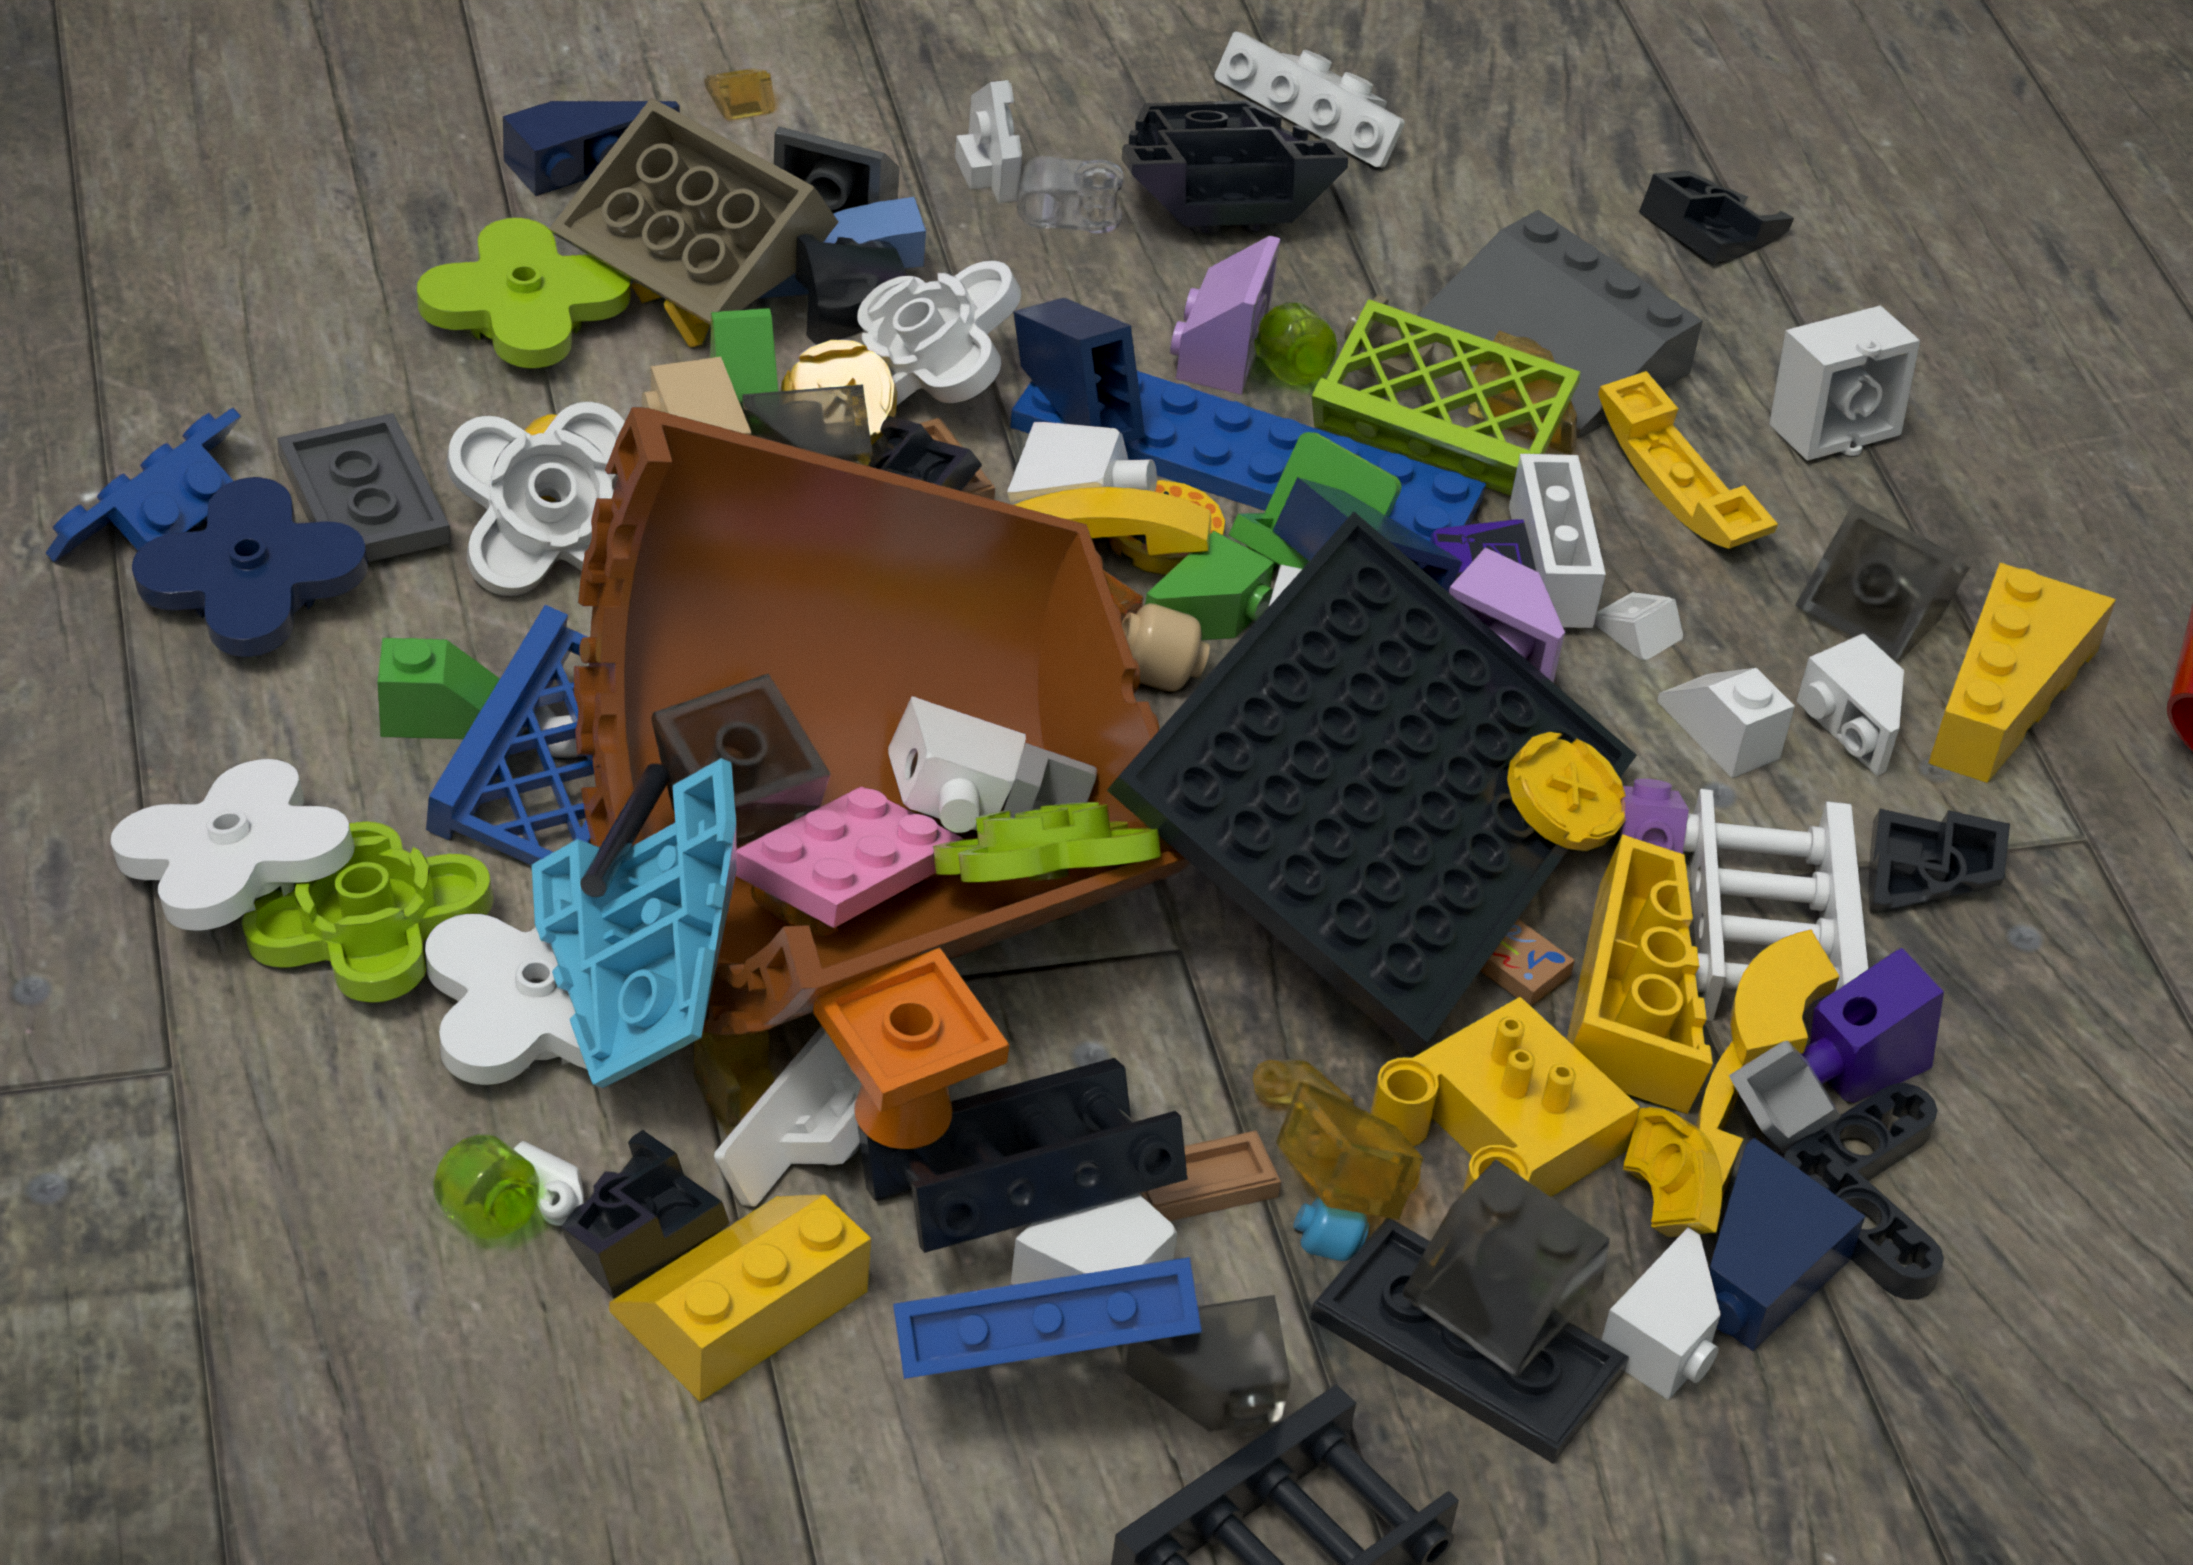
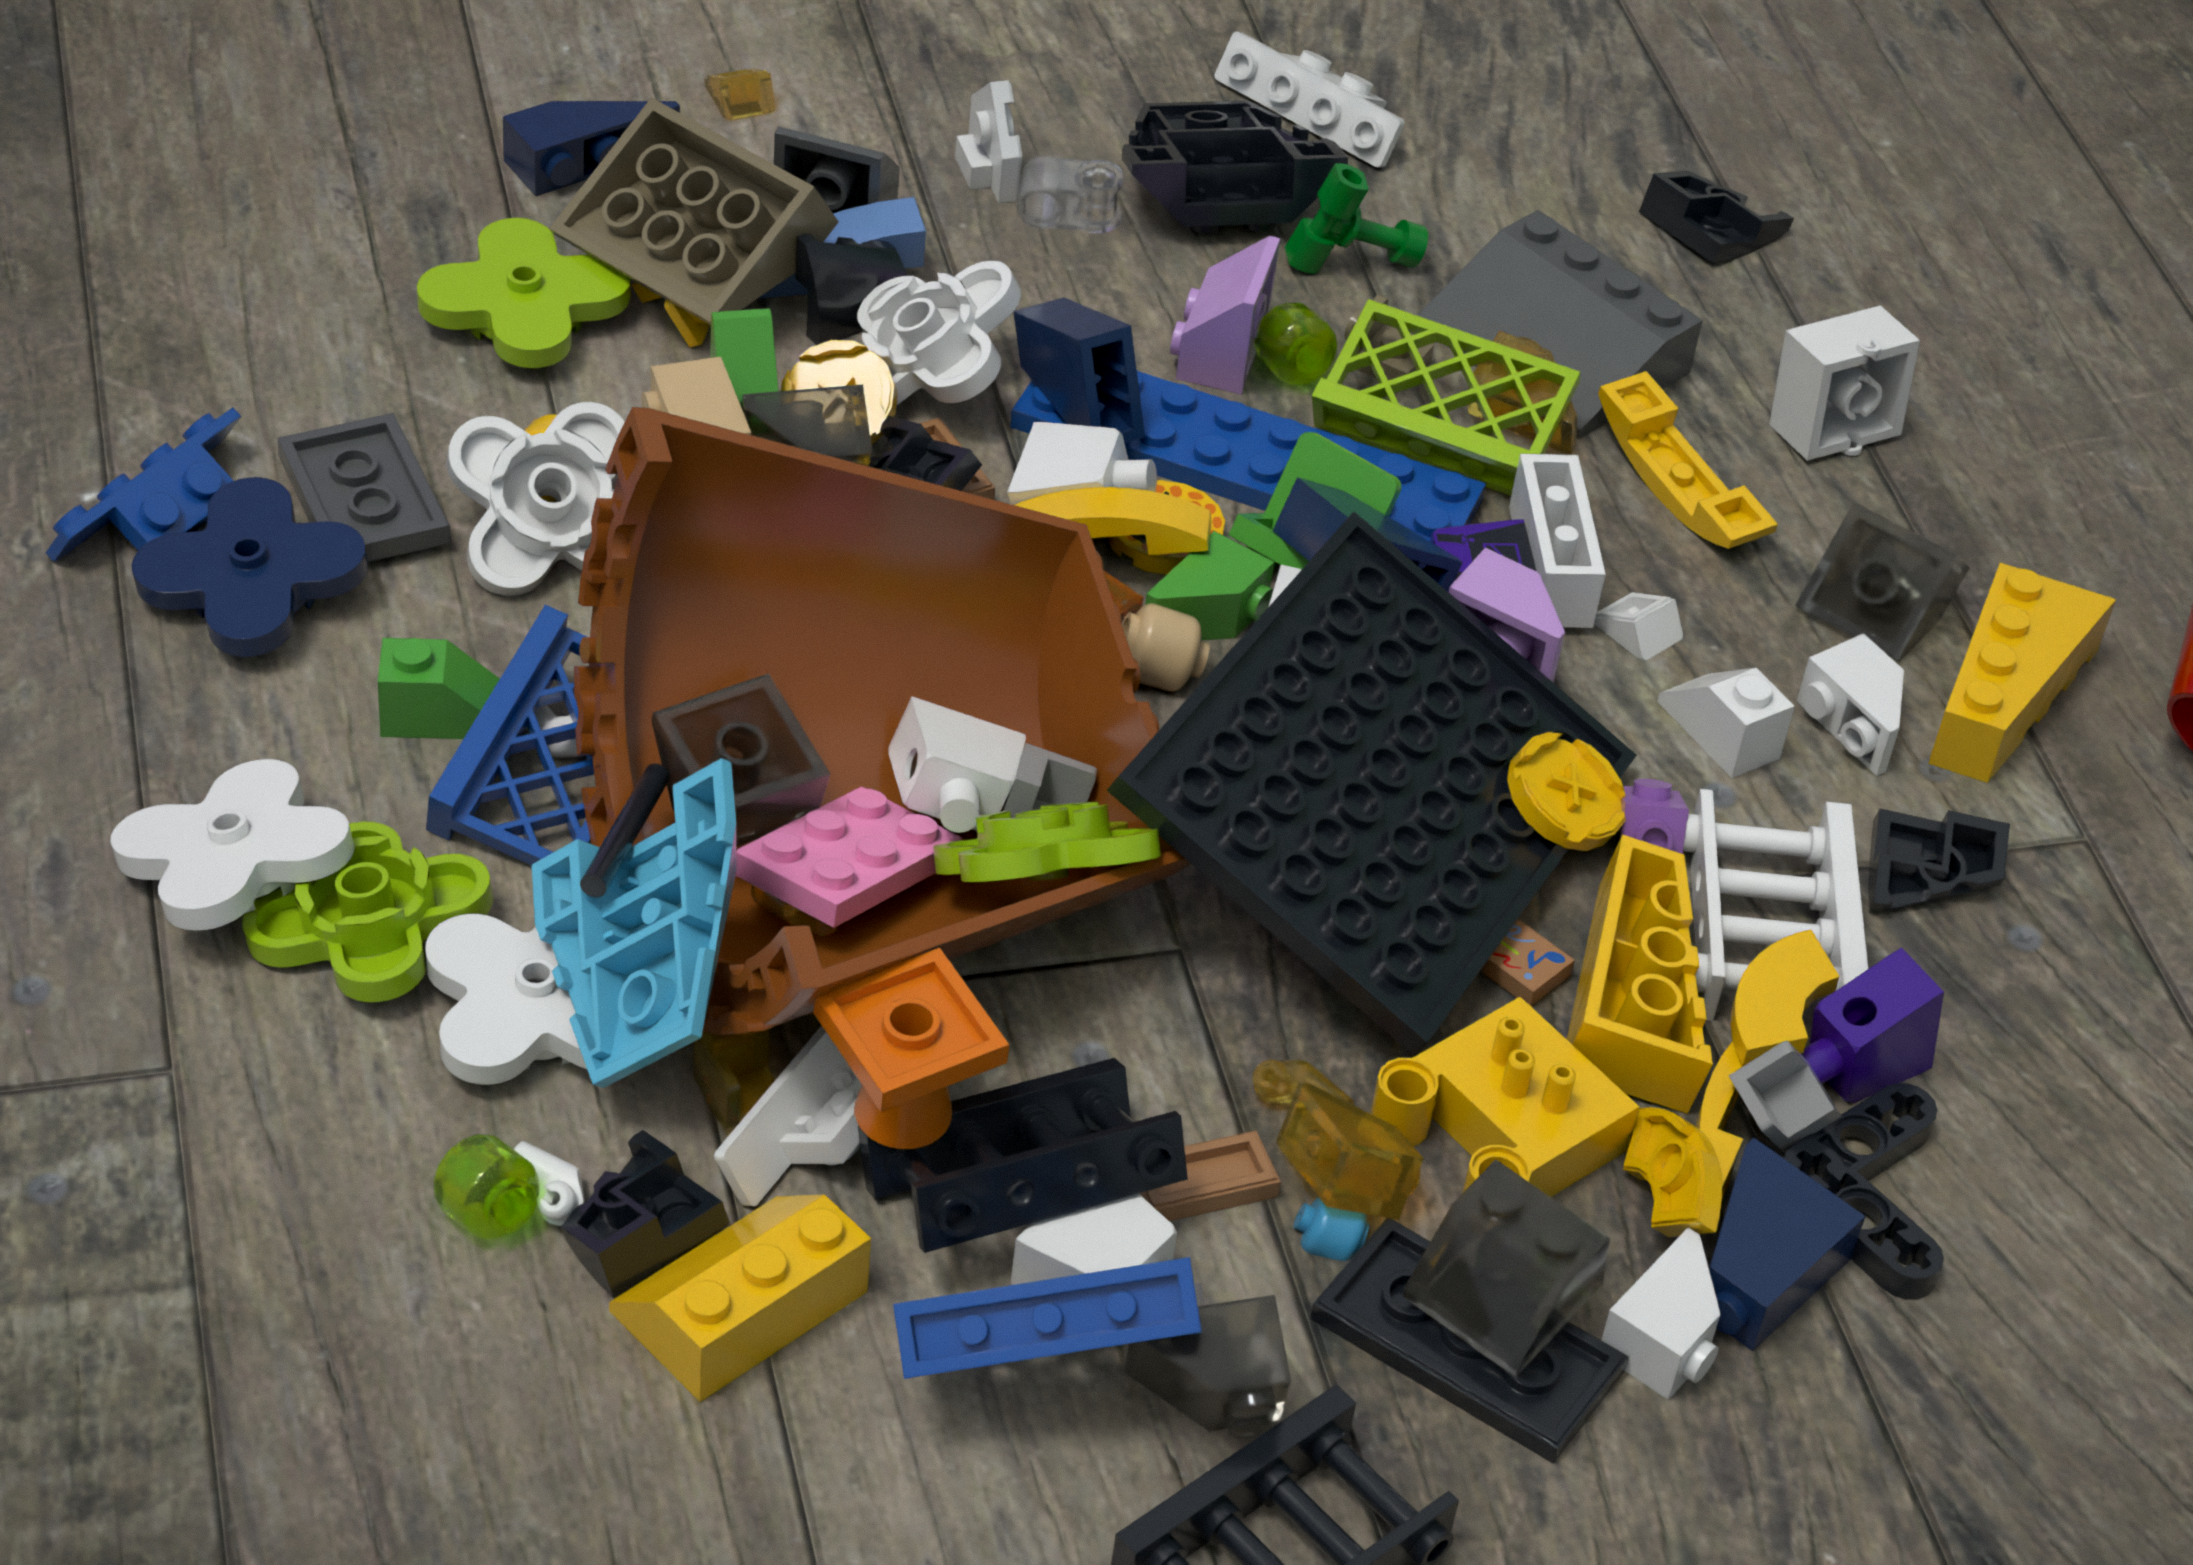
(1341, 223): none -> green bar

